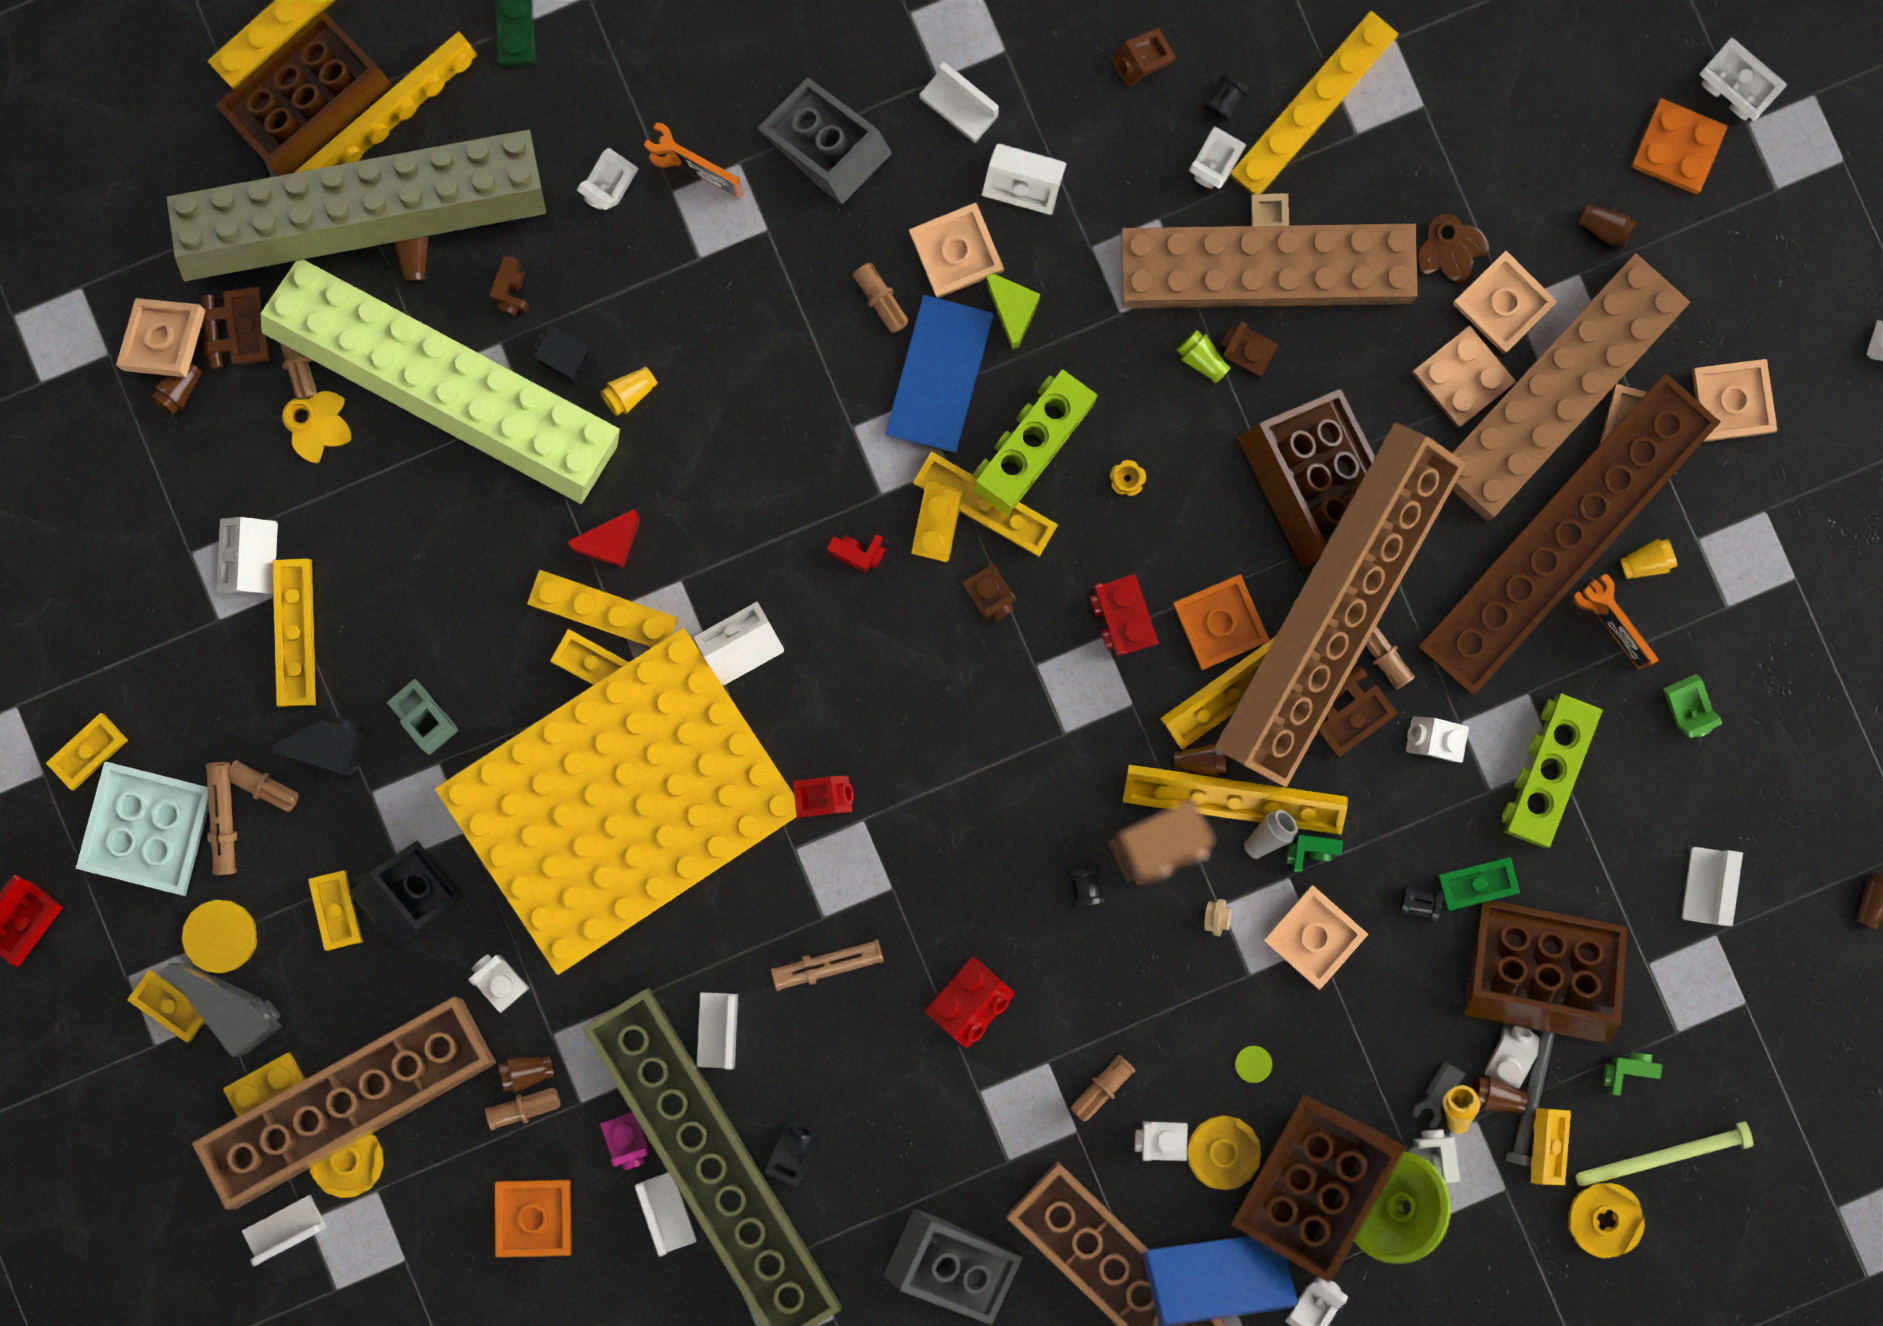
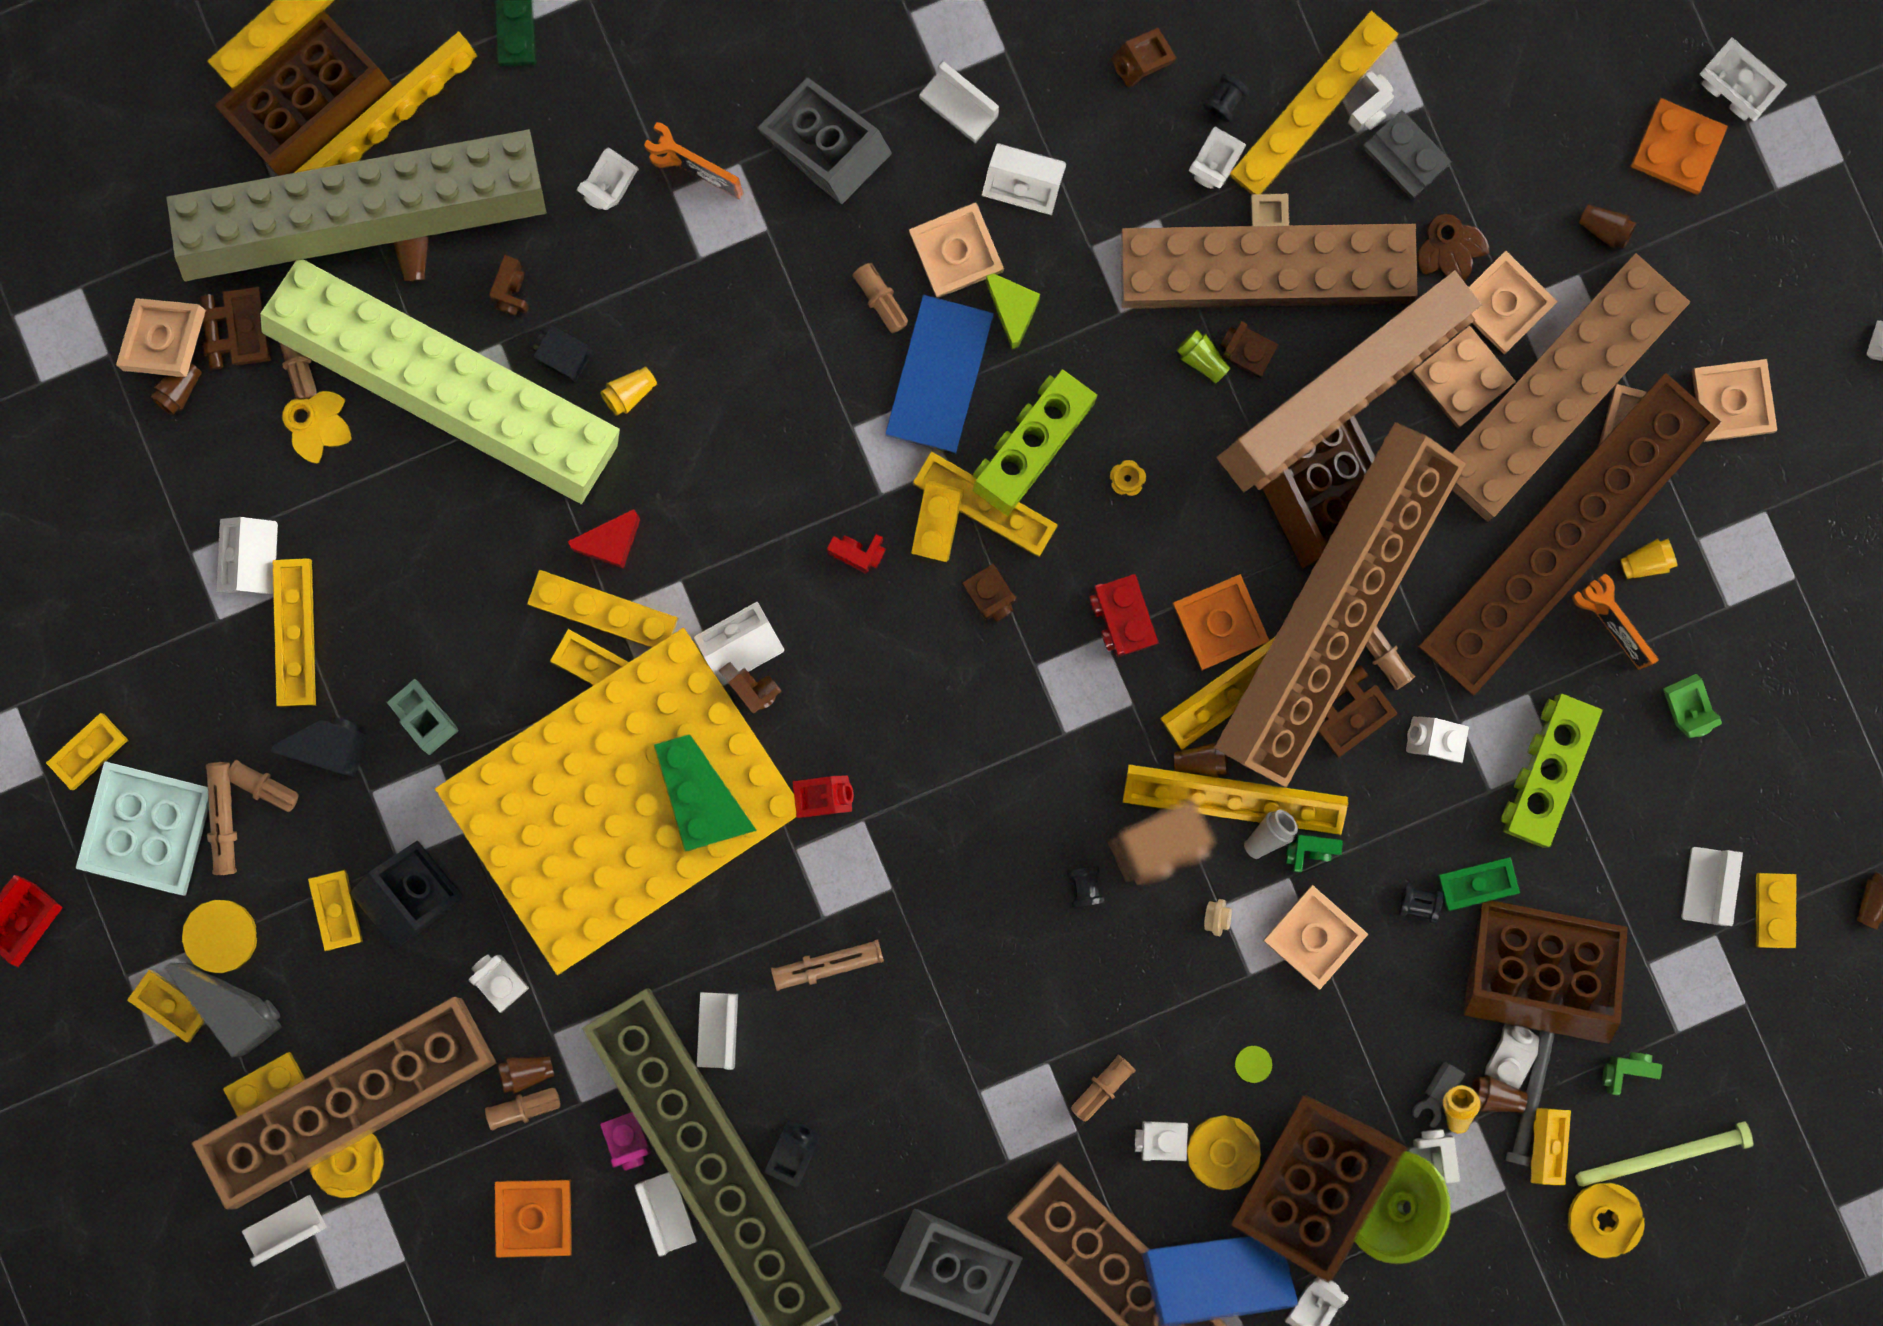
(698, 796): none -> green wing
(753, 694): none -> reddish brown bracket
(970, 1002): red bracket -> none
(1351, 384): none -> medium nougat brick
(1372, 112): none -> white bracket
(1406, 154): none -> dark grey plate
(1776, 910): none -> yellow plate

